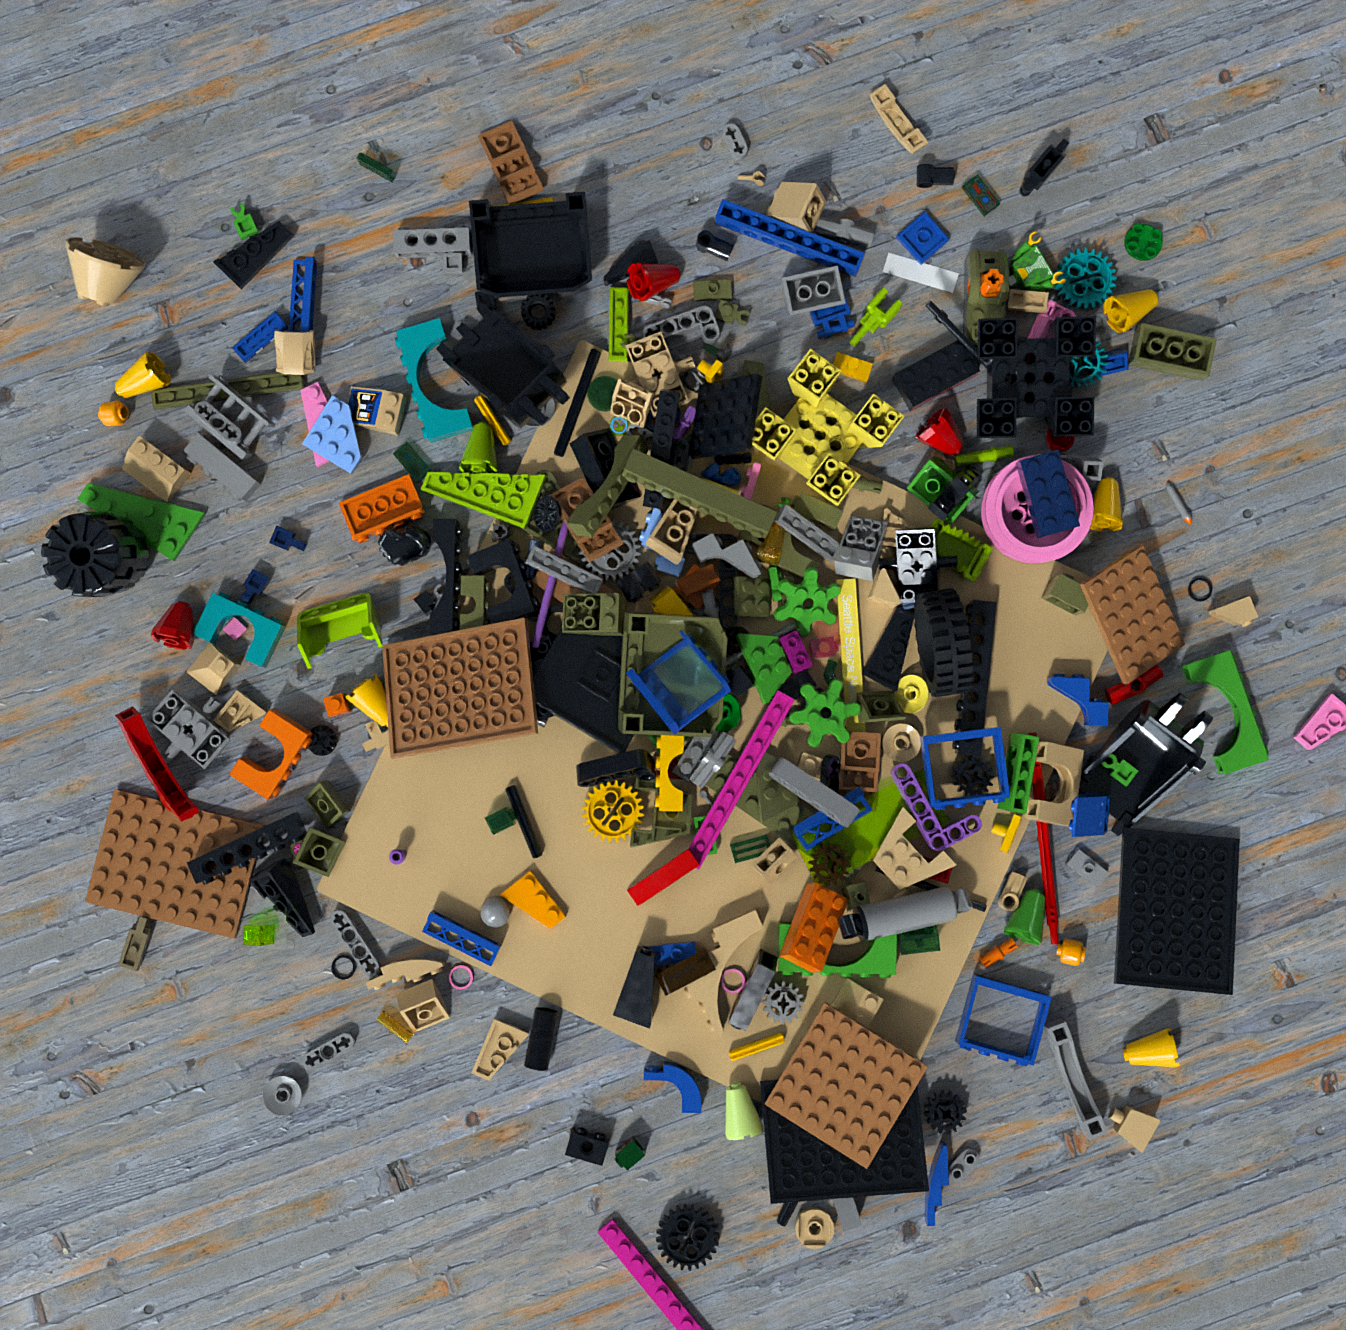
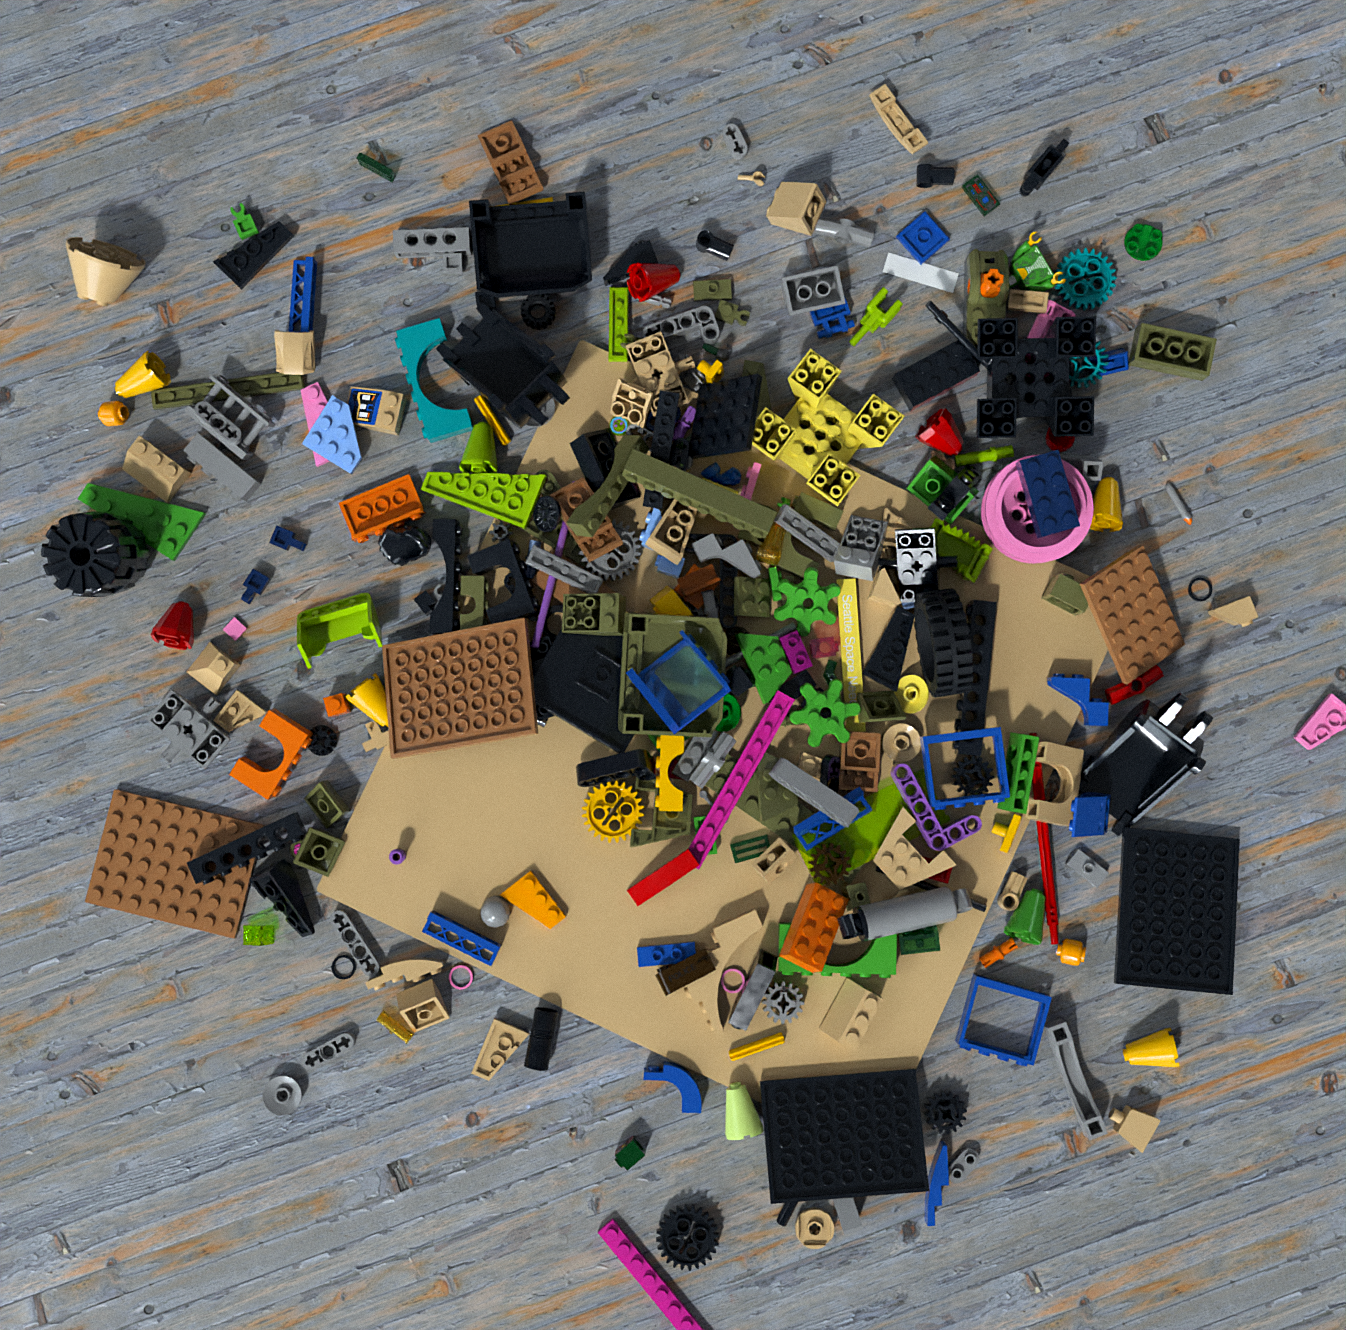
(135, 944): dark tan hinge -> none
(154, 766): red arch -> none
(259, 337): blue plate -> none
(266, 631): teal arch -> none
(412, 462): clear green tile -> none
(501, 820): clear green brick -> none
(523, 821): black axle -> none
(577, 402): black axle -> none
(594, 1155): black brick -> none
(601, 392): clear green wheel -> none
(637, 993): black slope -> none
(638, 582): black brick -> none
(733, 458): black axle -> none
(788, 237): blue brick -> none
(846, 1085): medium nougat plate -> none
(853, 367): yellow tile -> none
(868, 485): olive pin -> none
(1121, 771): bright green plate -> none
(1129, 308): yellow cone -> none
(1246, 743): bright green arch -> none

